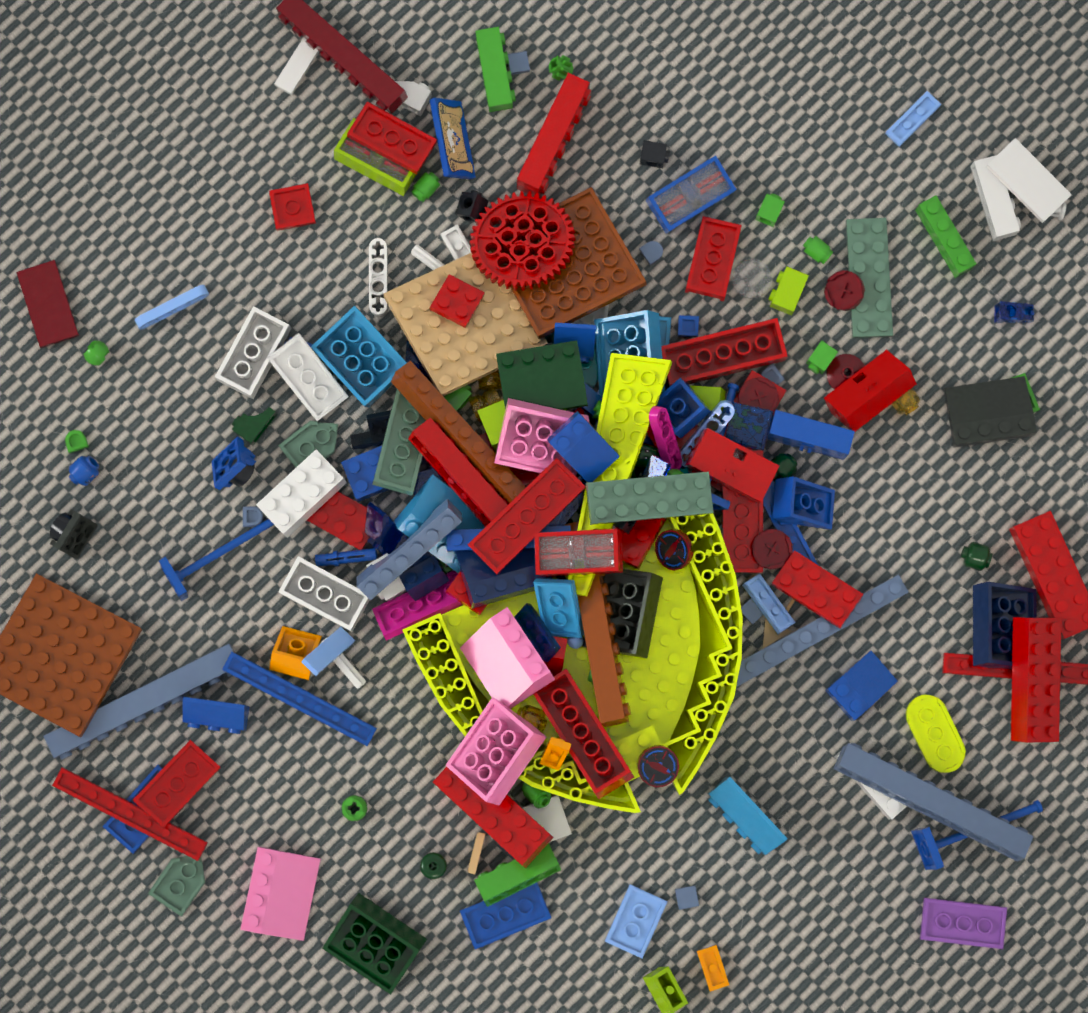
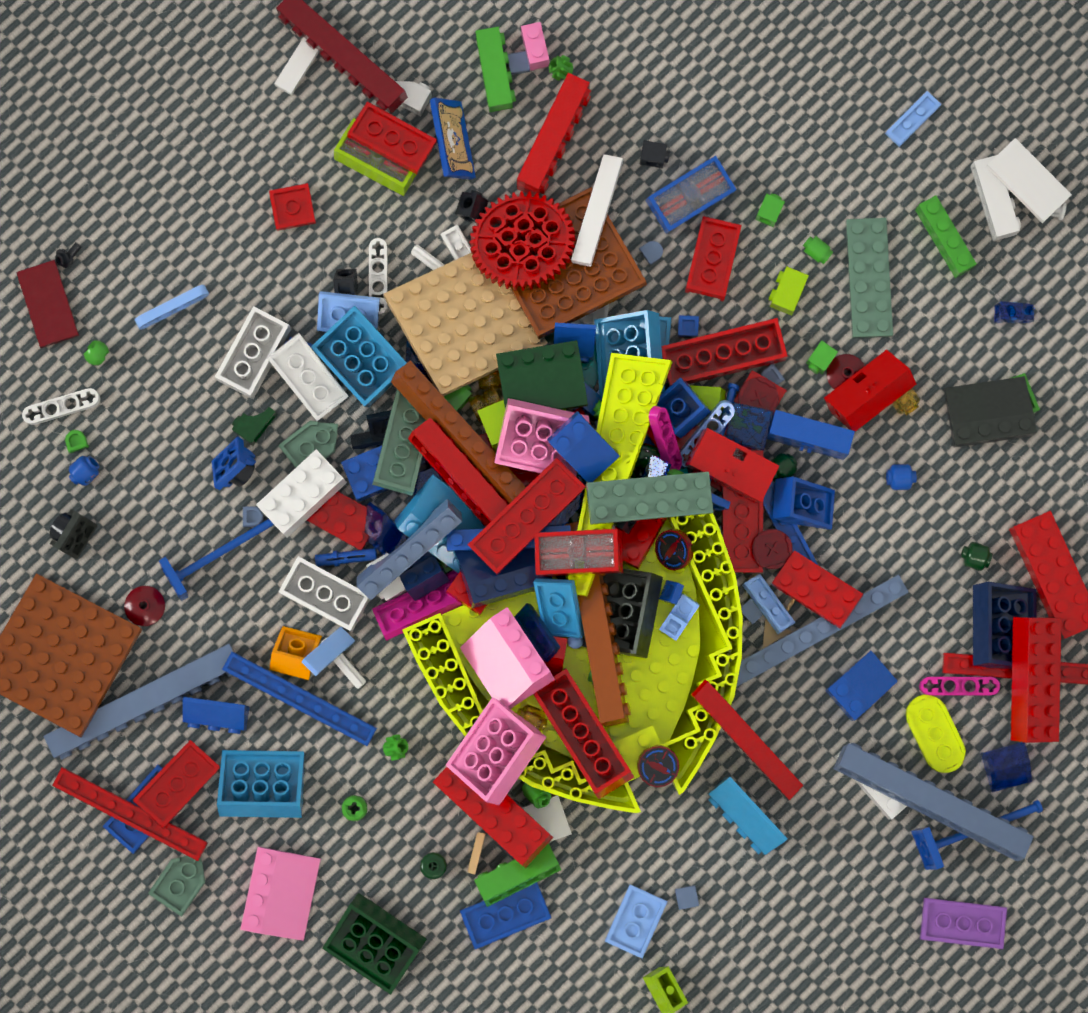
(60, 403): none -> white beam
(65, 258): none -> black plate
(153, 611): none -> dark red dish
(261, 784): none -> dark azure slope
(335, 305): none -> light blue tile
(345, 281): none -> black brick
(395, 747): none -> bright green gear
(425, 186): bright green brick -> none
(457, 301): red plate -> none
(535, 46): none -> bright pink brick
(555, 753): light orange plate -> none
(597, 210): none -> white tile
(671, 592): none -> blue plate
(679, 617): none -> light blue slope
(712, 968): light orange plate -> none
(746, 739): none -> red tile
(751, 278): clear tile -> none
(844, 290): dark red tile -> none
(900, 477): none -> blue head
(959, 686): none -> dark pink beam
(1007, 766): none -> clear blue slope

